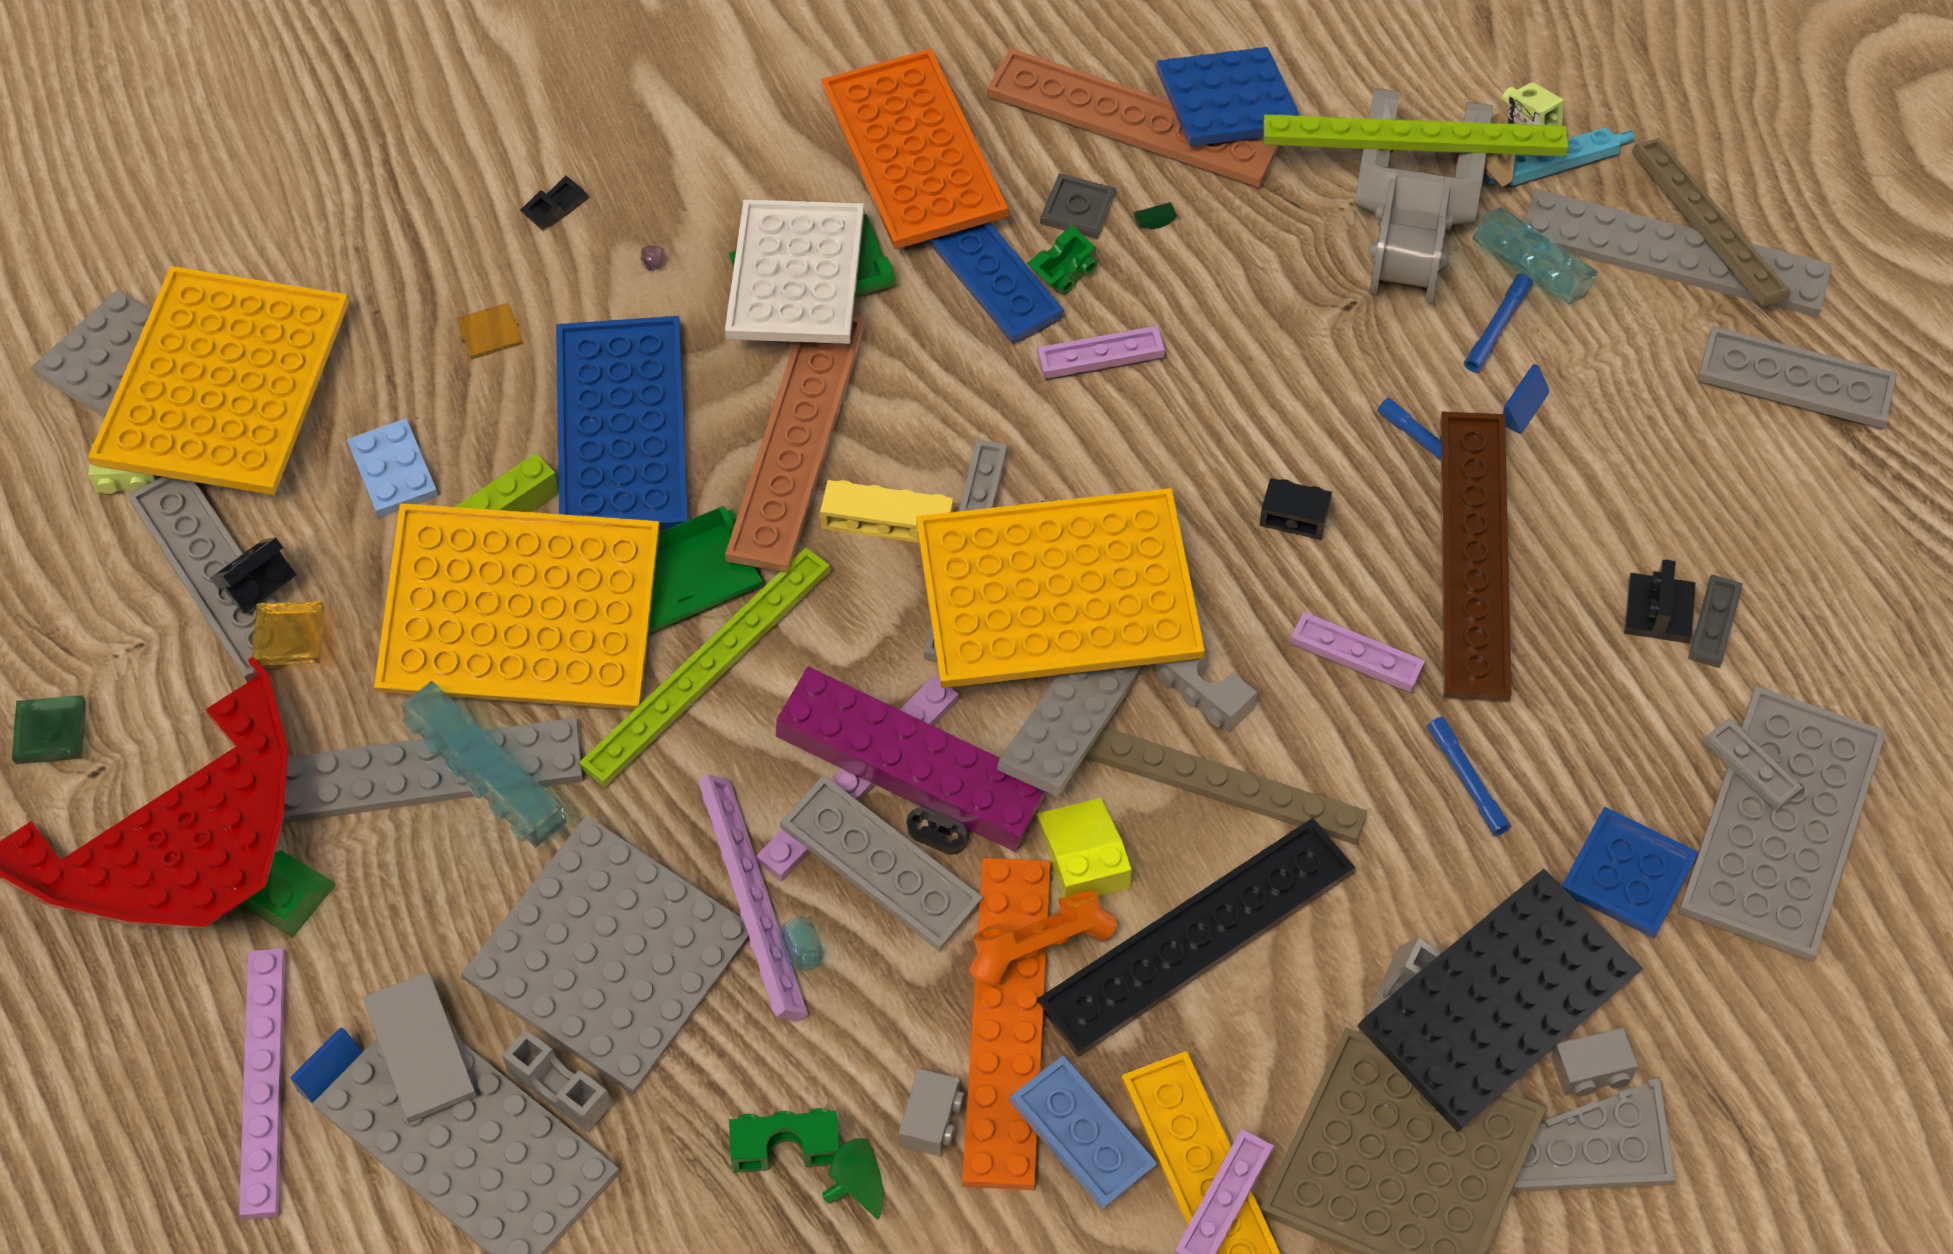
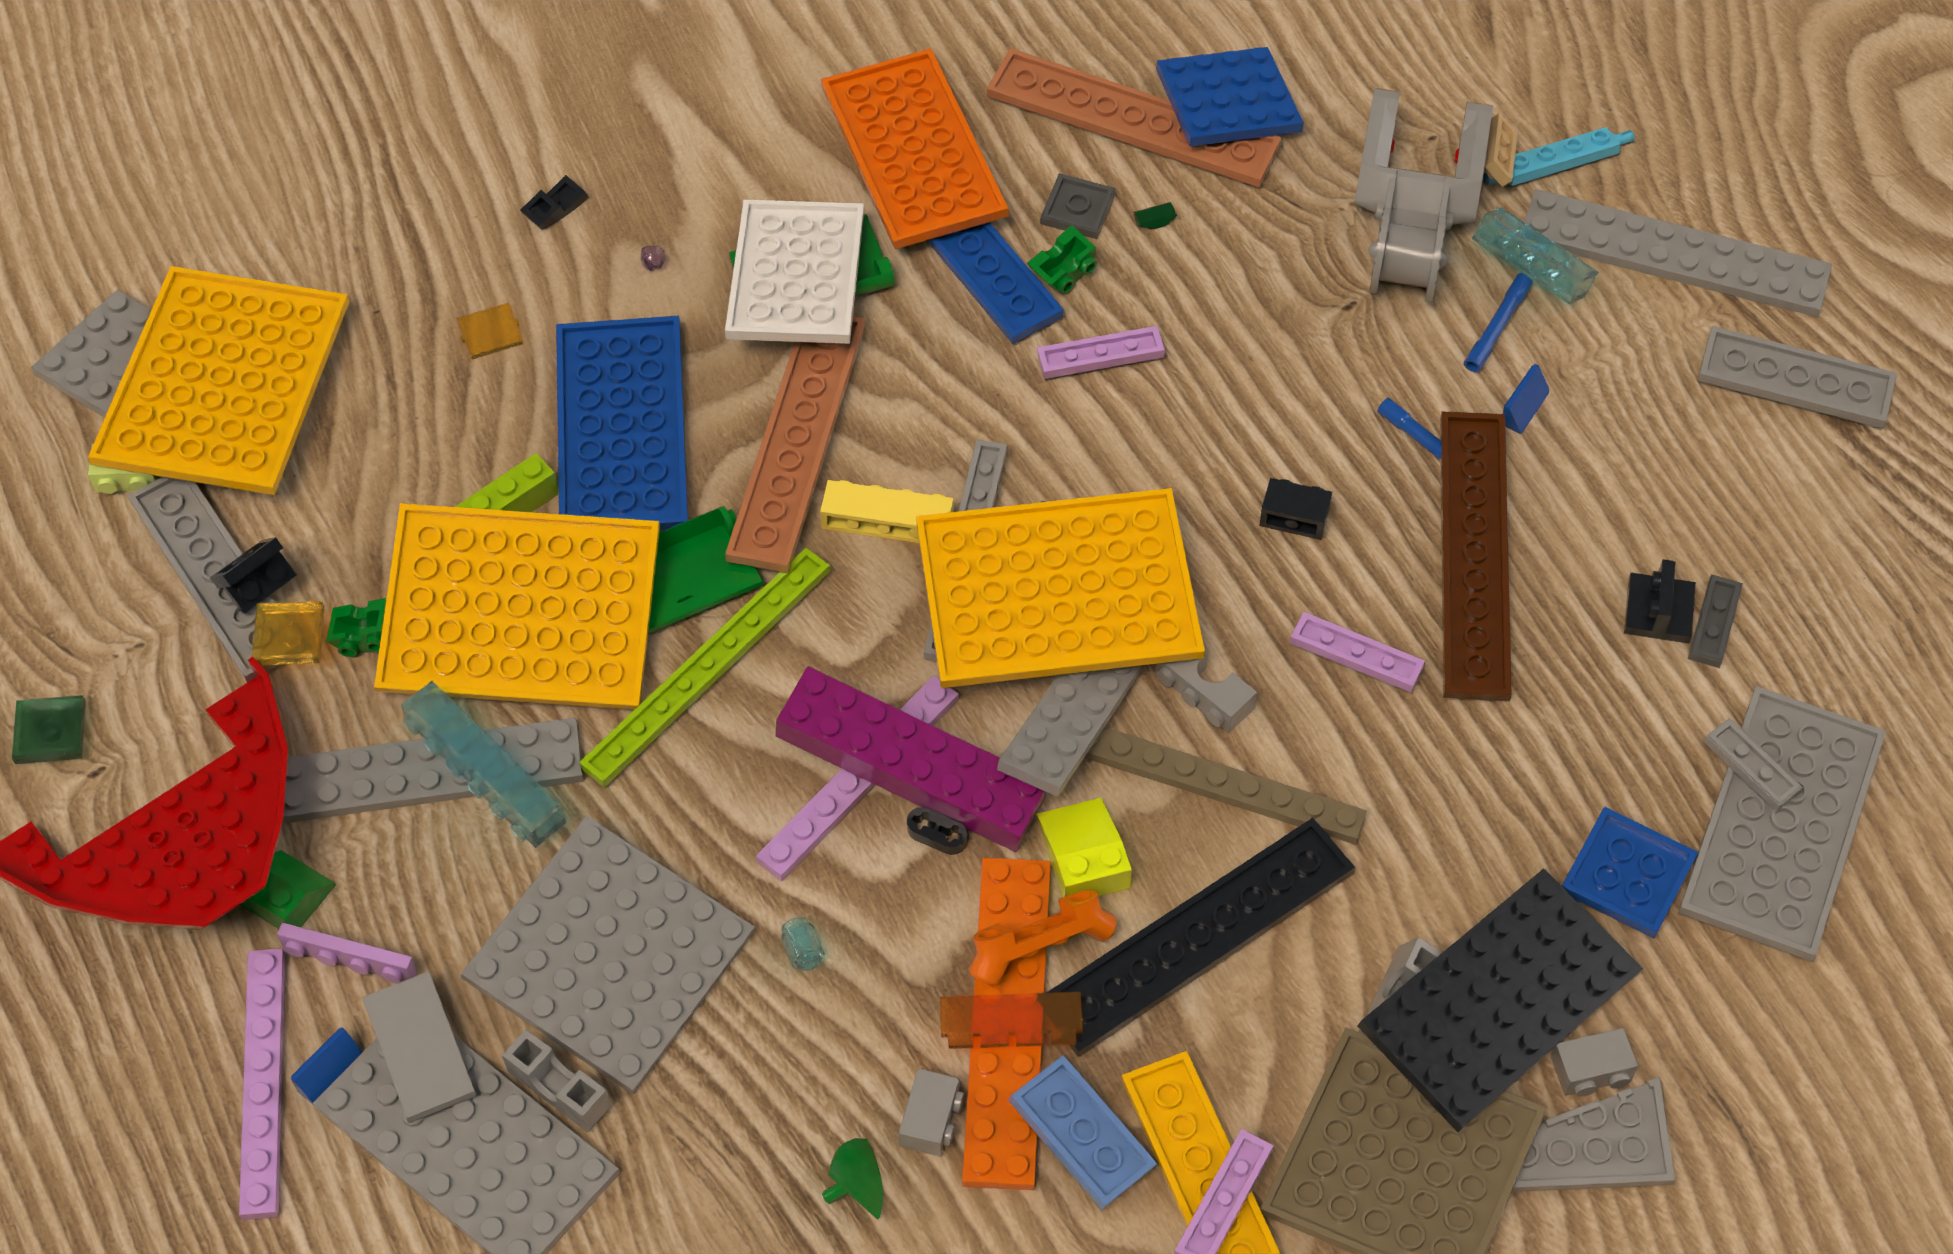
(357, 628): none -> green cylinder
(357, 956): none -> lavender plate
(392, 467): light blue plate -> none
(752, 899): lavender plate -> none
(756, 1136): green arch -> none
(881, 862): light grey plate -> none
(1011, 1014): none -> clear orange windscreen
(1415, 135): lime plate -> none
(1486, 805): blue piece -> none
(1533, 106): yellowish green torso -> none
(1711, 222): dark tan tile -> none

